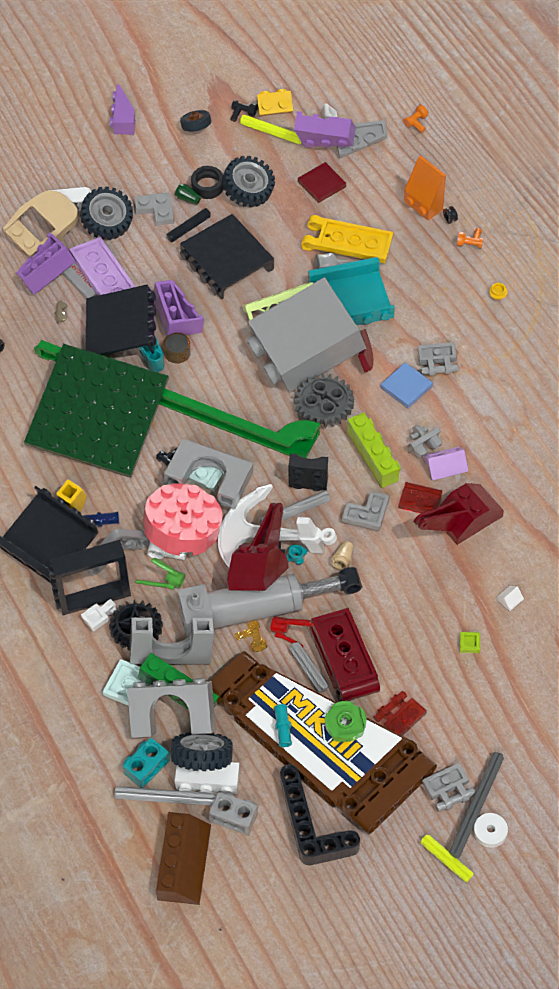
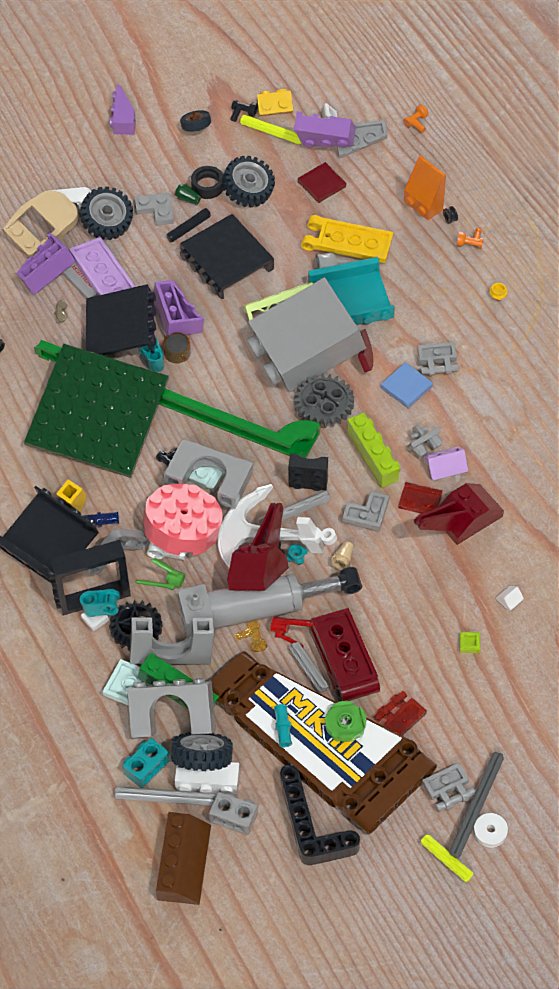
(99, 603): none -> teal piece

